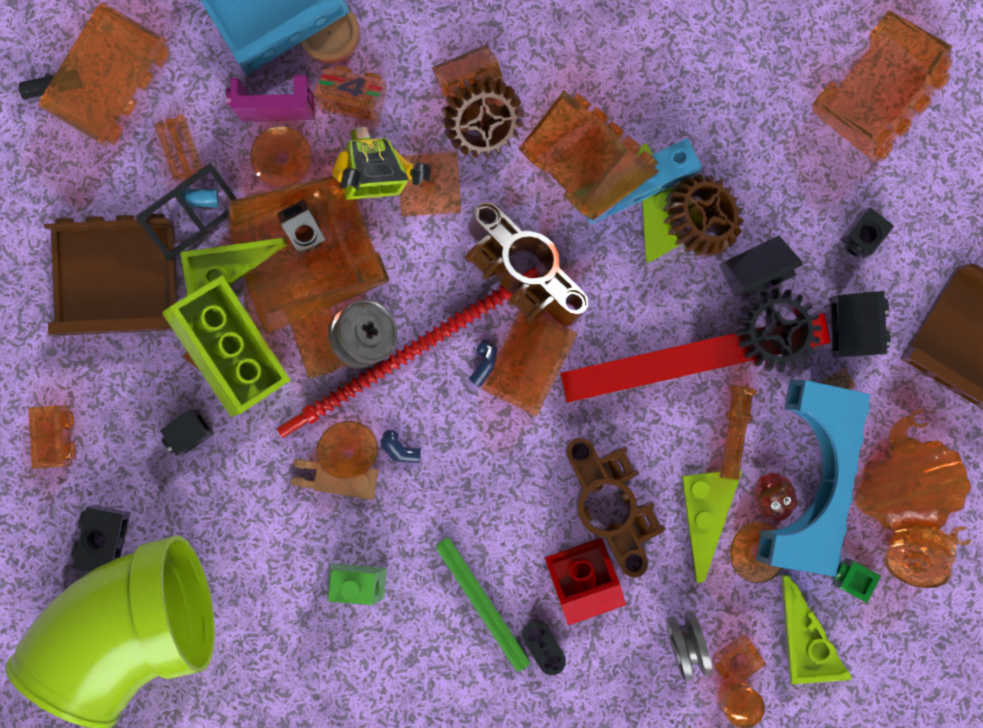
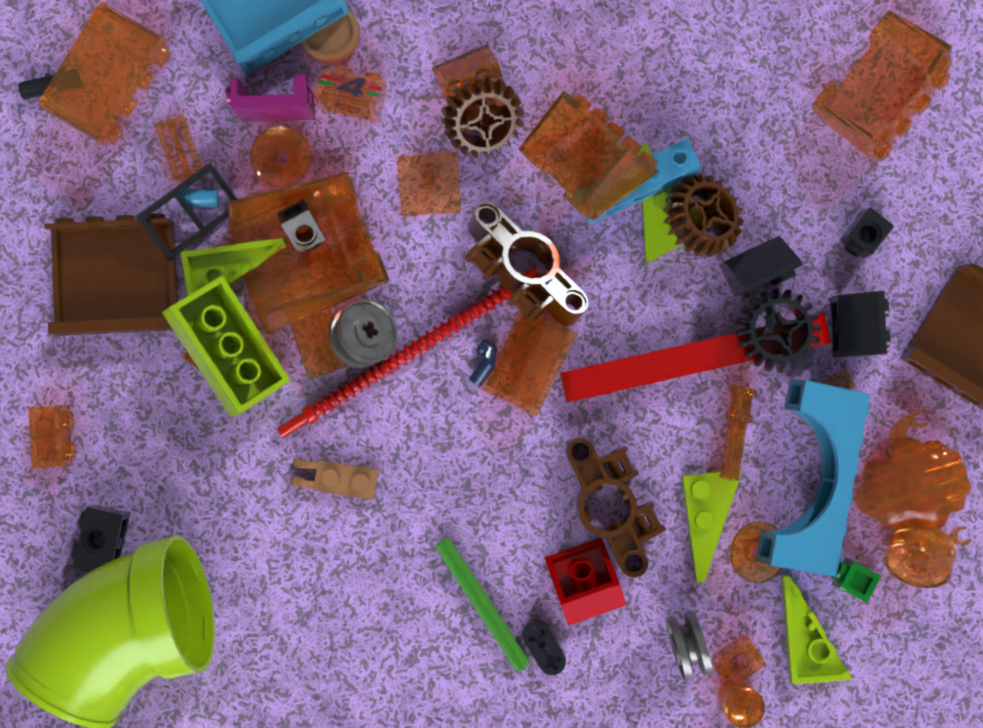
(185, 433): black brick -> none
(345, 437): clear orange dish -> none
(356, 584): bright green torso -> none
(374, 168): torso -> none
(396, 450): dark blue arm -> none
(775, 496): clear red head -> none

